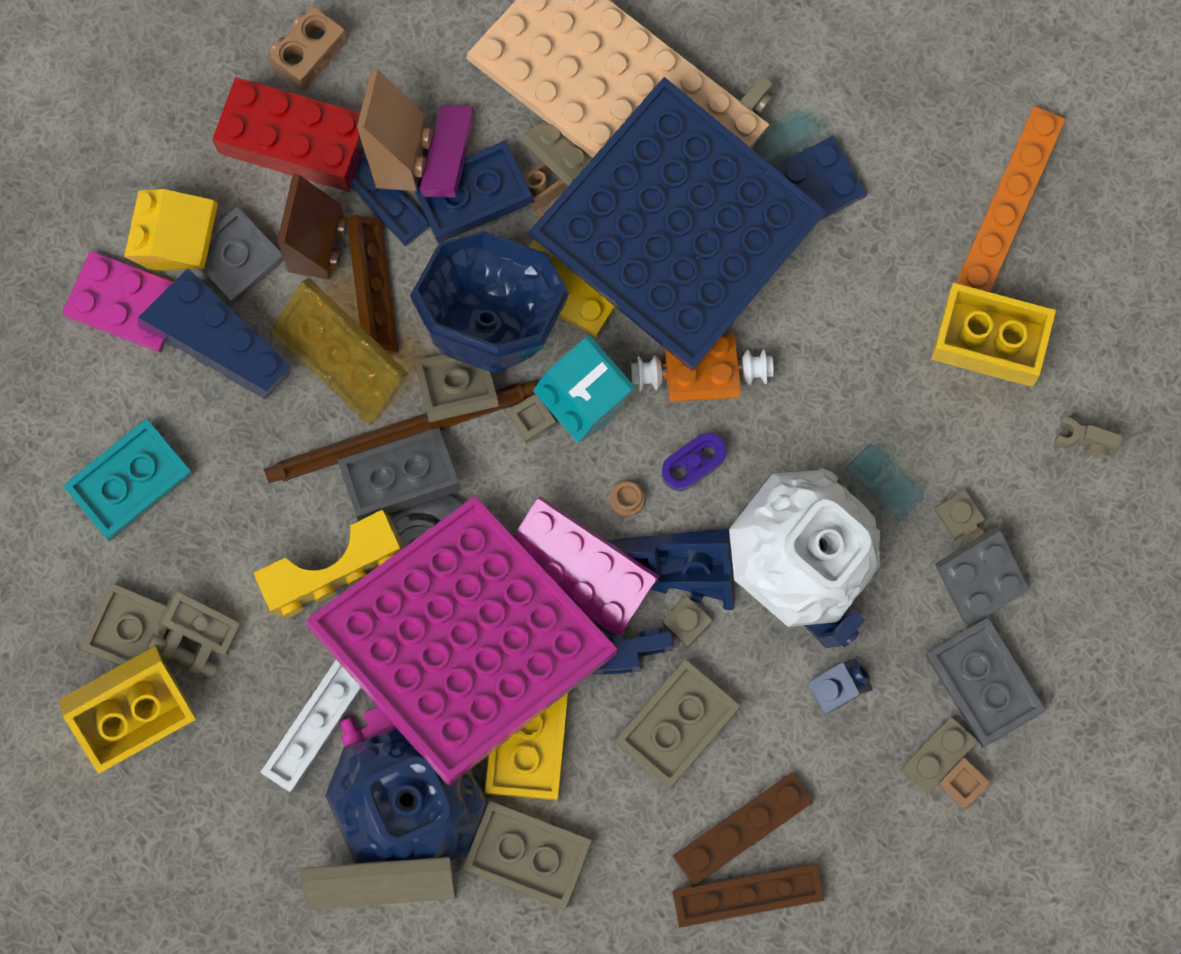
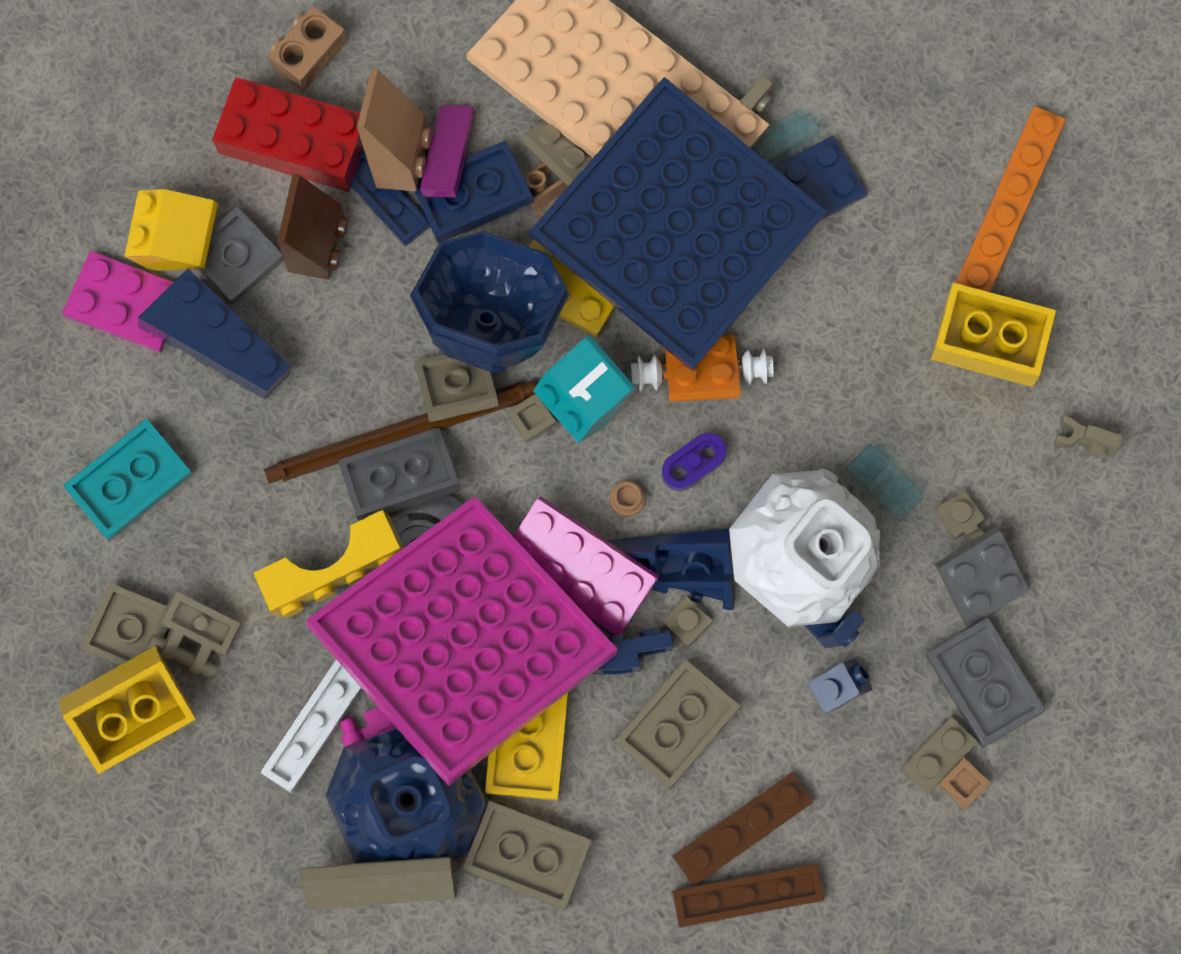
(339, 351): clear yellow plate -> none
(372, 281): reddish brown plate -> none

